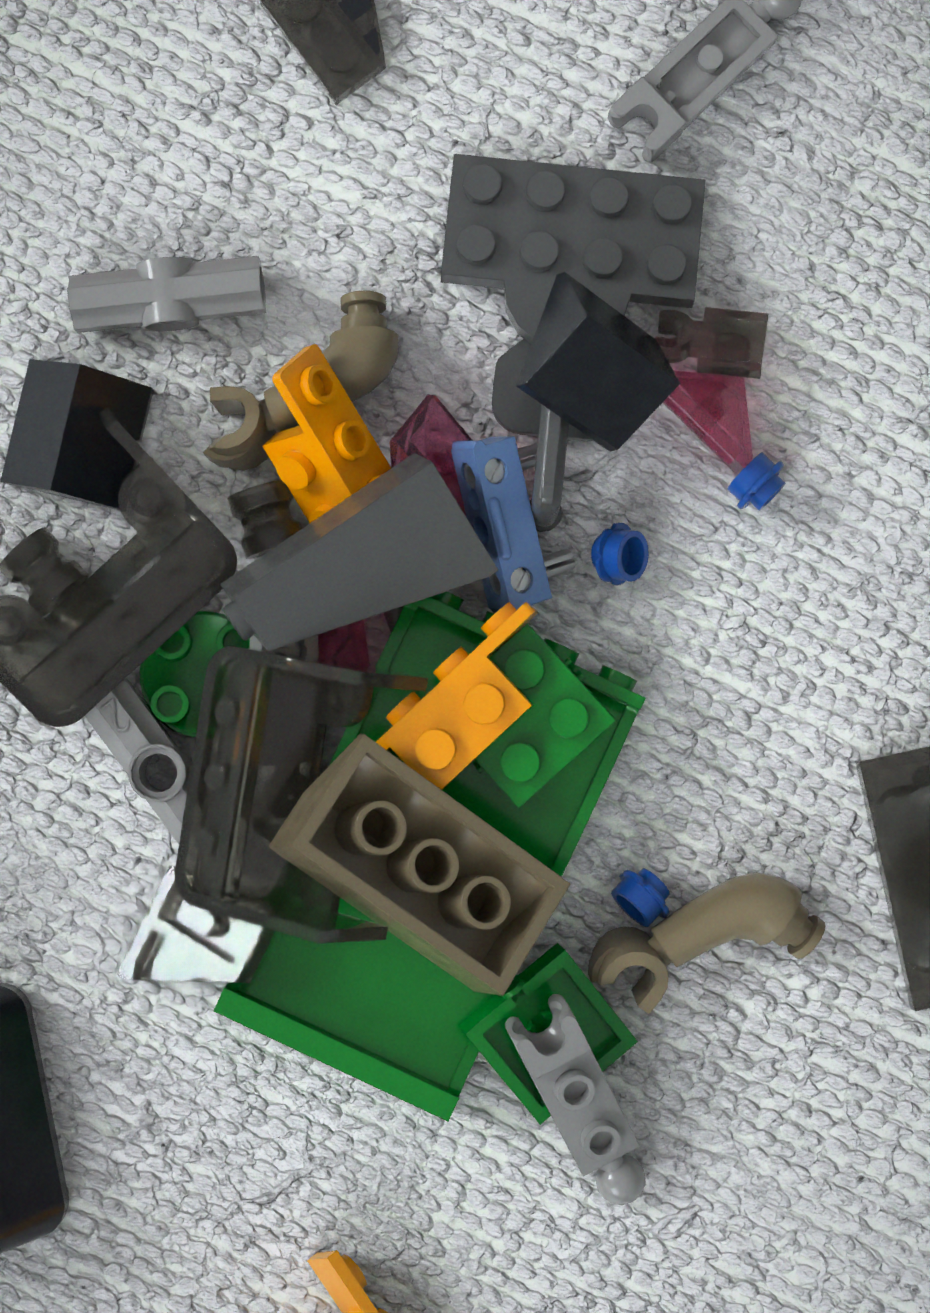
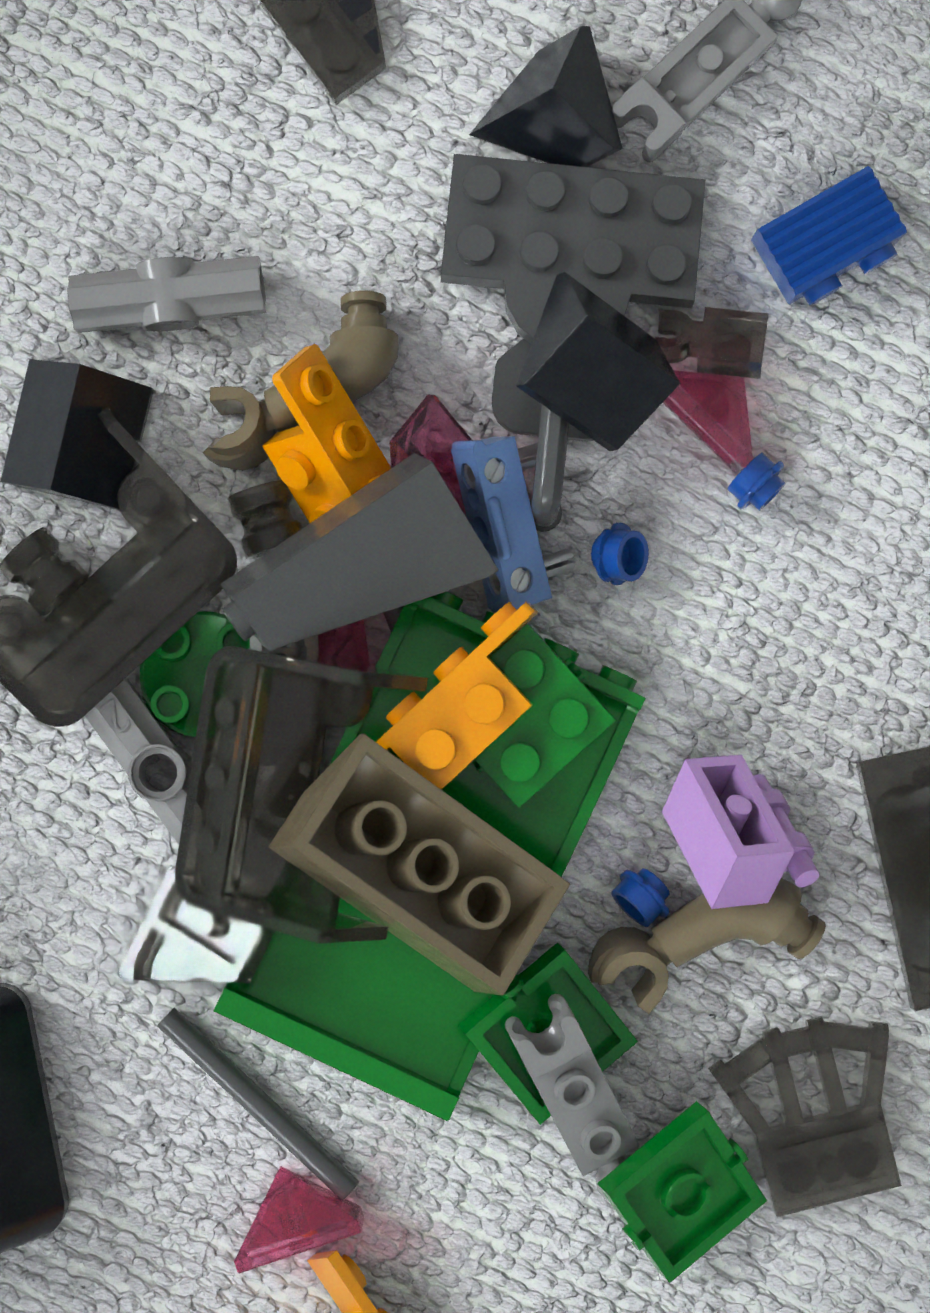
(258, 1104): none -> dark grey bar
(296, 1219): none -> clear pink slope
(556, 107): none -> black slope
(682, 1191): none -> green plate
(735, 832): none -> lavender brick
(826, 1154): none -> clear smoke plate
(830, 236): none -> blue brick

